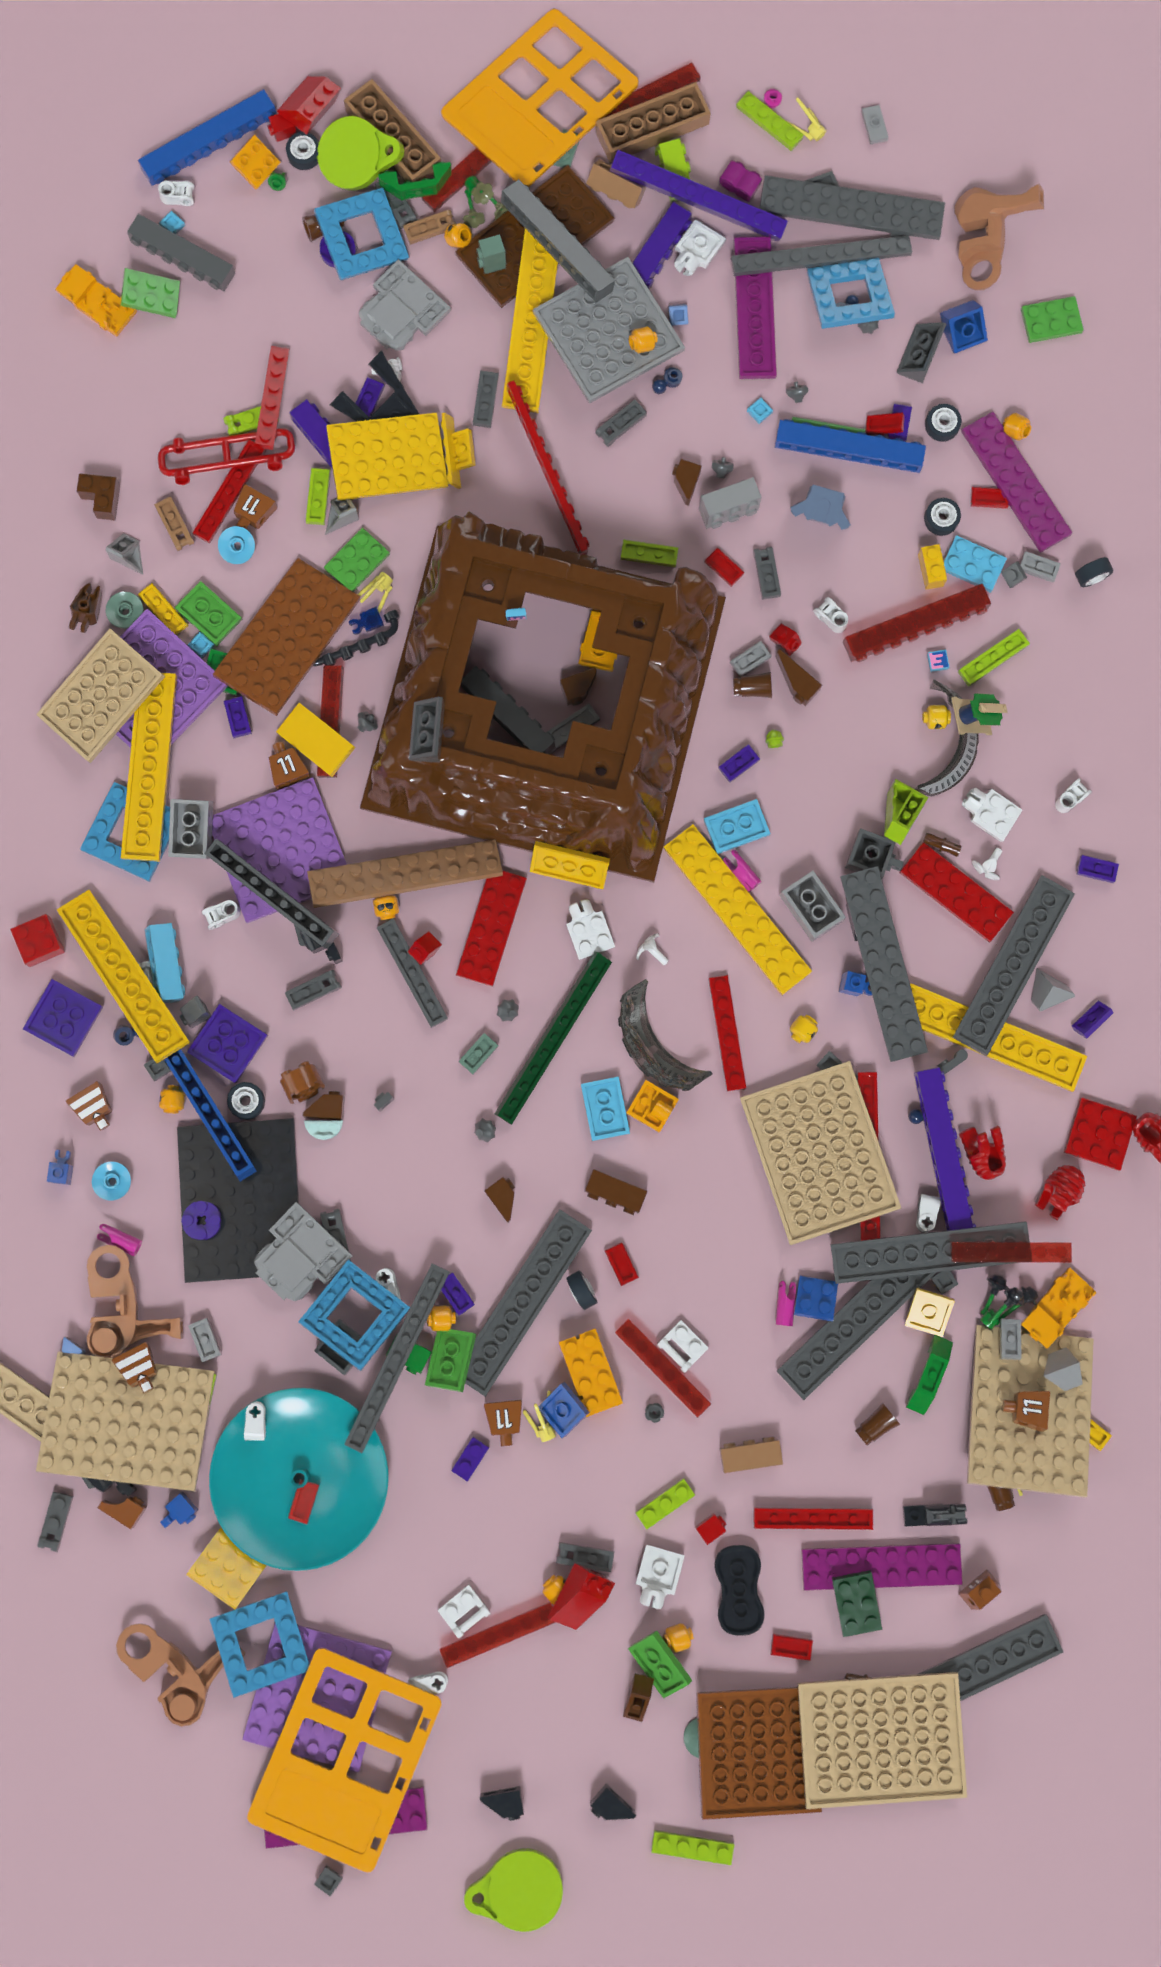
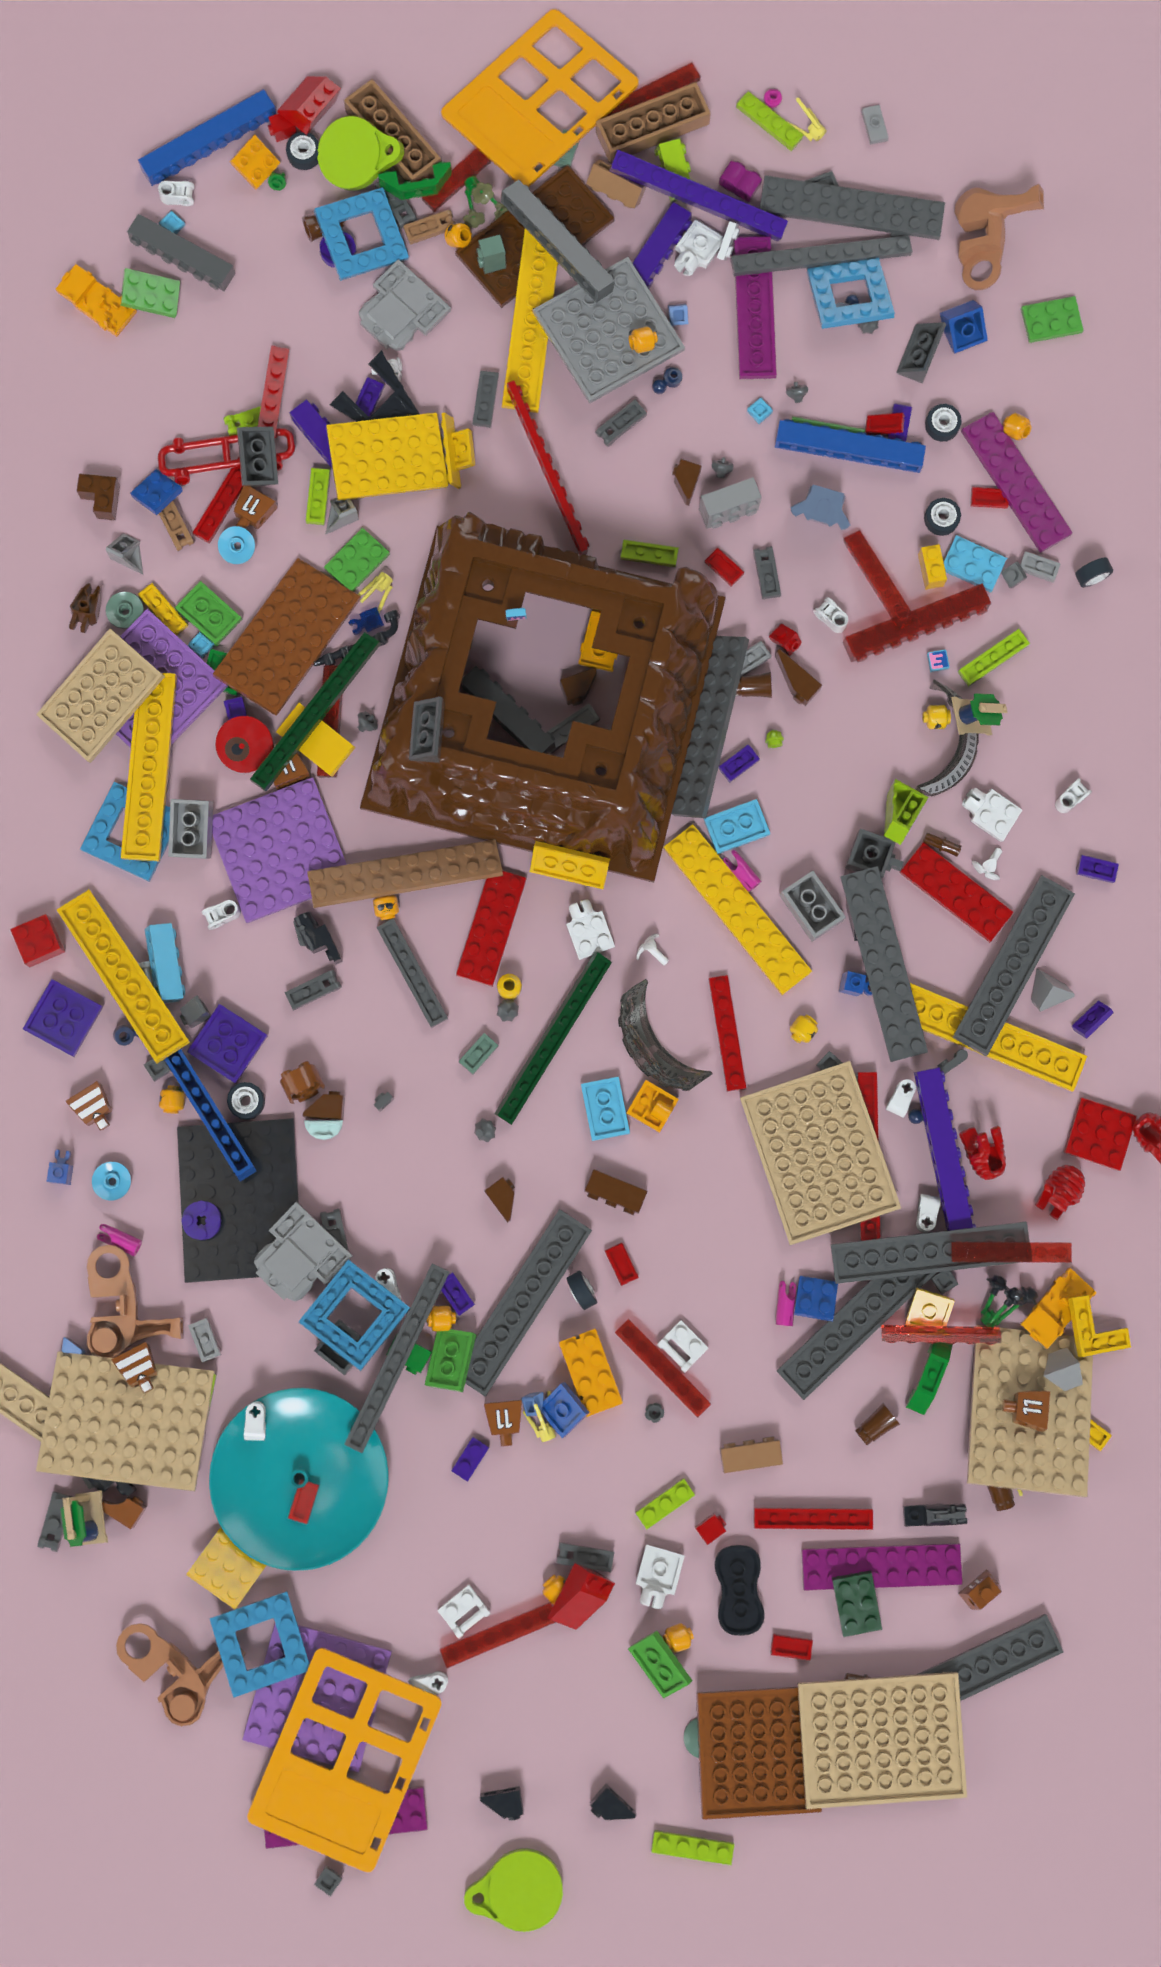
(84, 1519): none -> piece
(156, 492): none -> blue plate
(181, 1510): blue brick -> none
(243, 743): none -> red tile
(257, 456): none -> dark grey slope
(271, 893): dark grey brick -> none
(315, 711): none -> dark green plate
(424, 948): red brick -> none
(509, 986): none -> yellow head
(529, 1401): none -> medium blue slope
(638, 1697): reddish brown slope -> none
(710, 727): none -> dark grey plate
(731, 233): none -> white plate
(879, 579): none -> clear red plate
(899, 1100): none -> white piece
(945, 1334): none -> clear red plate
(1010, 1339): light grey plate -> none
(1086, 1339): none -> yellow plate

